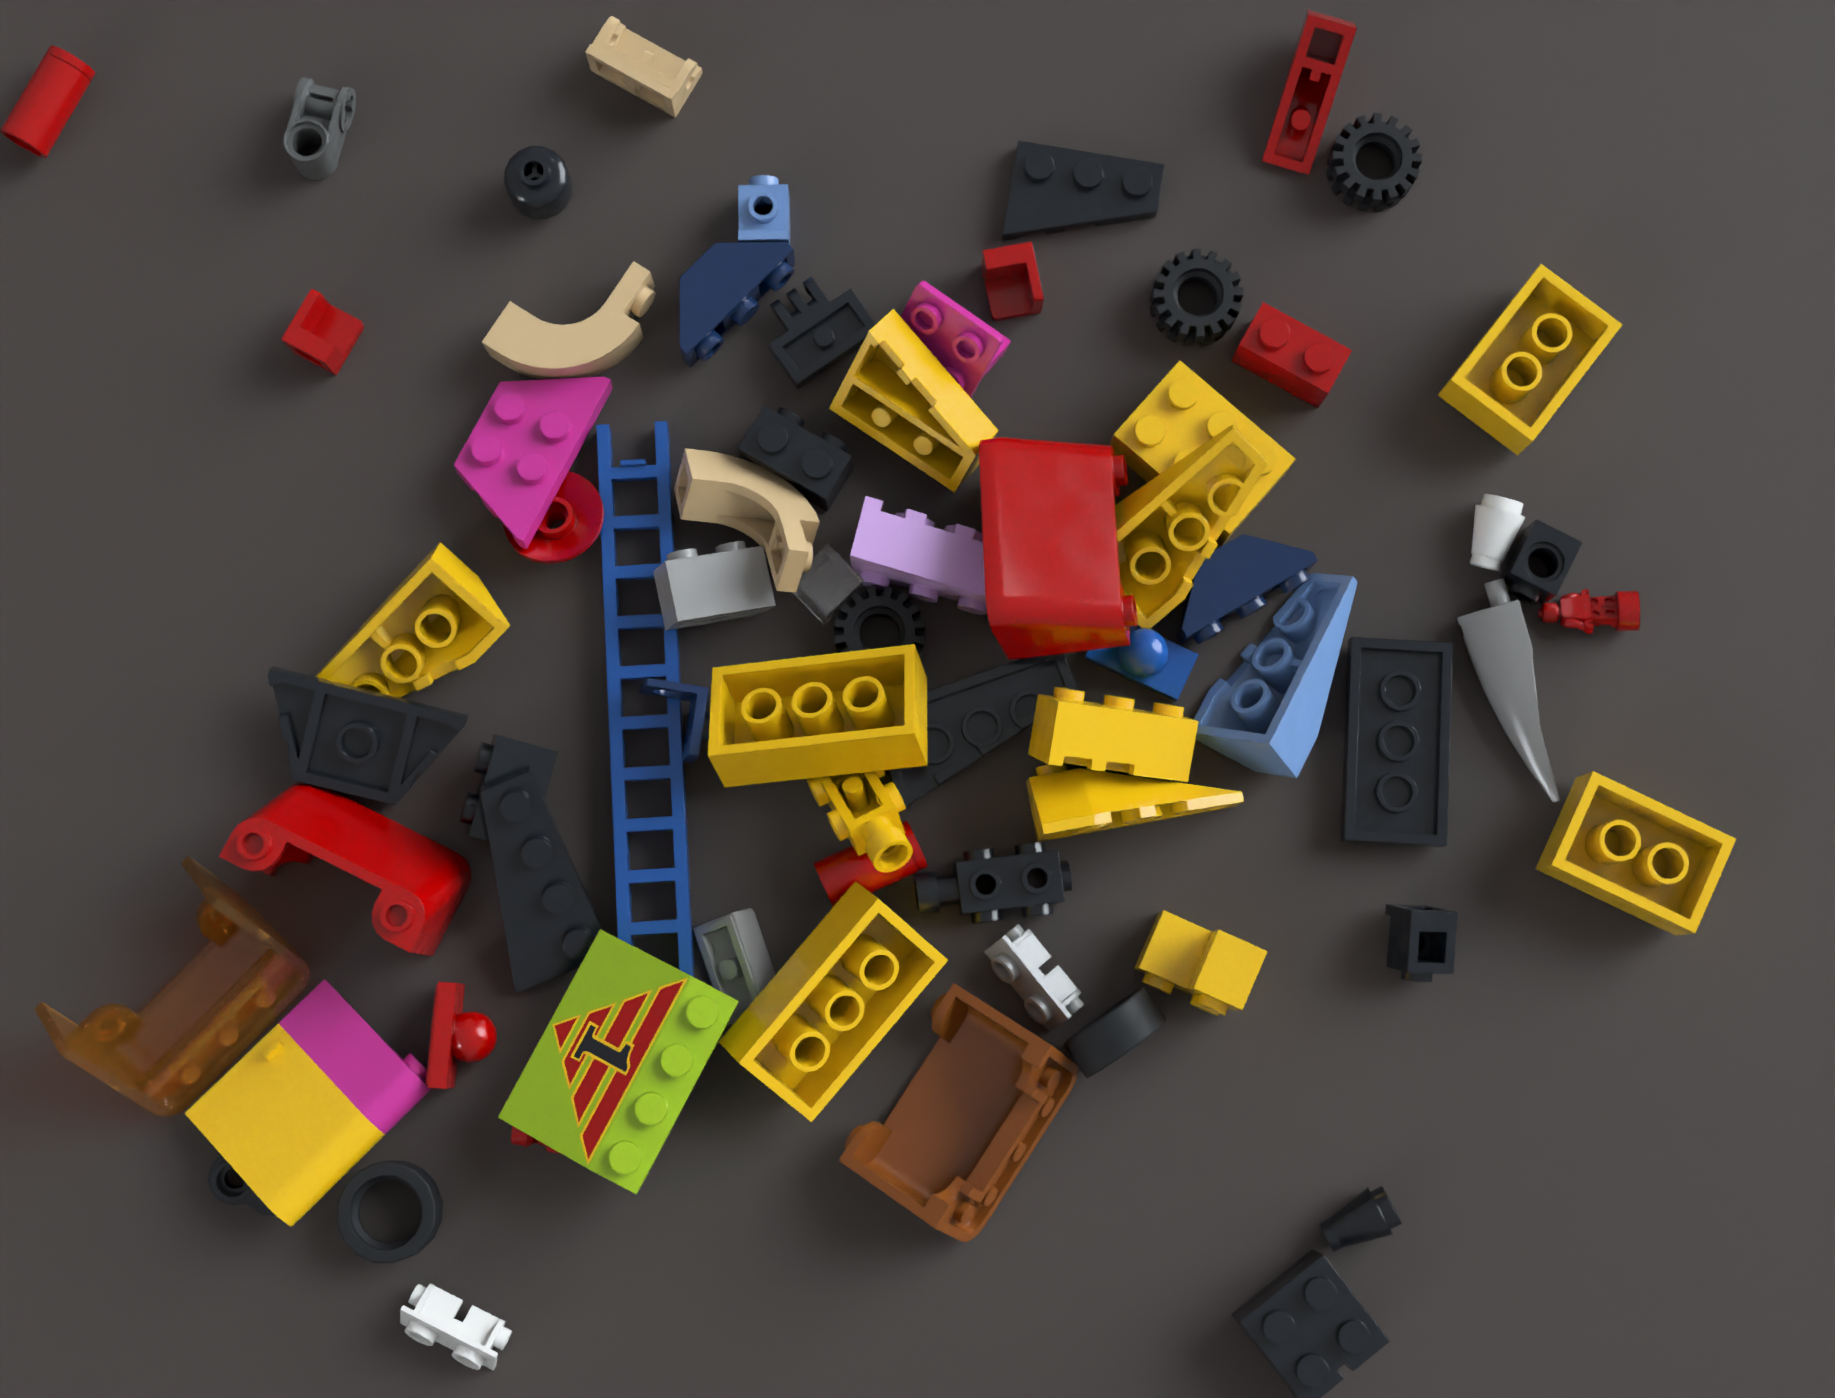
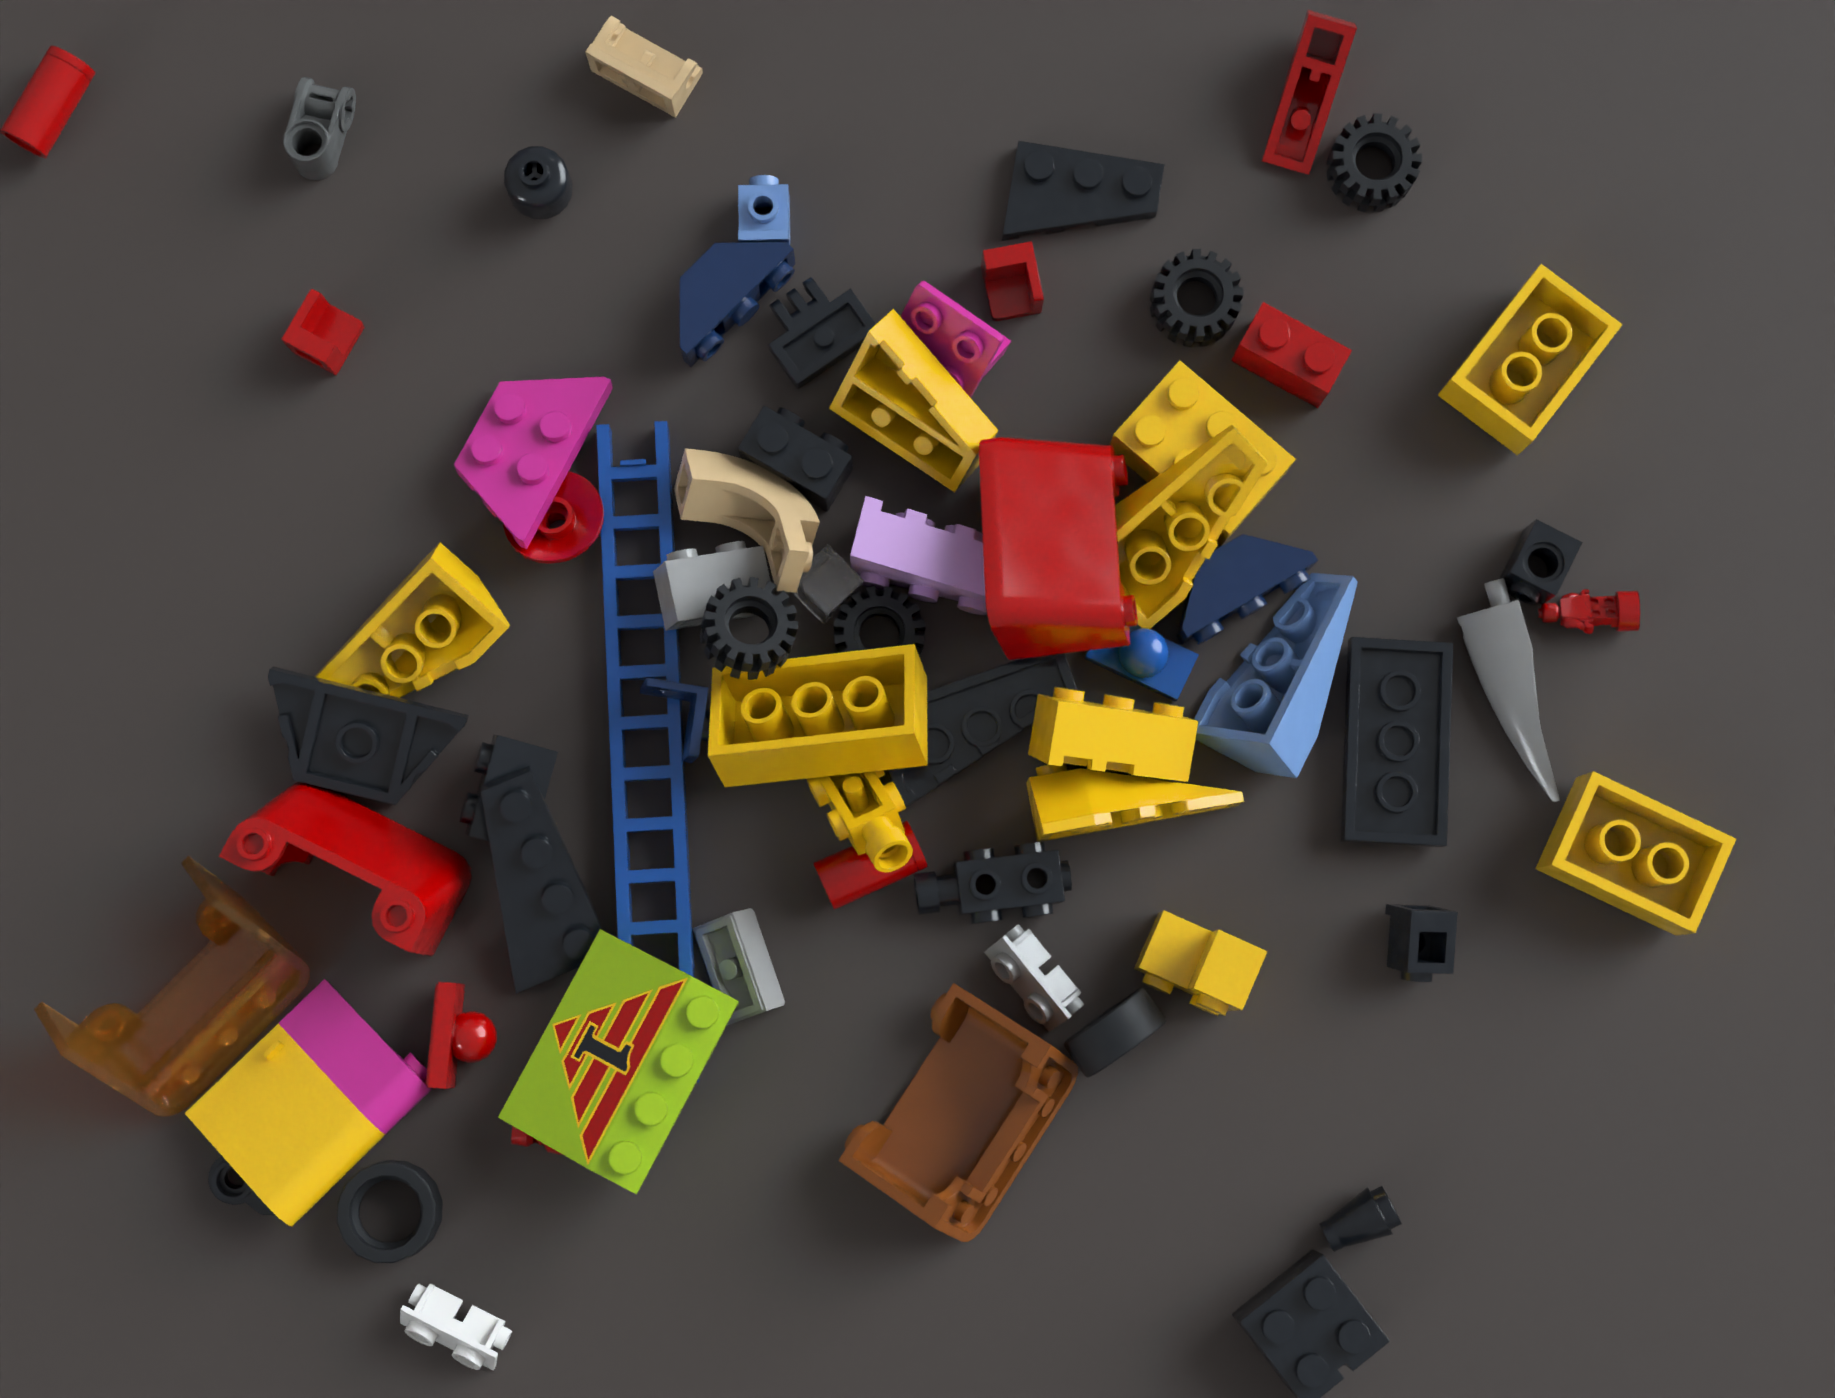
(579, 348): tan arch -> none
(757, 601): none -> black tyre
(833, 1001): yellow brick -> none
(1494, 530): white cone -> none

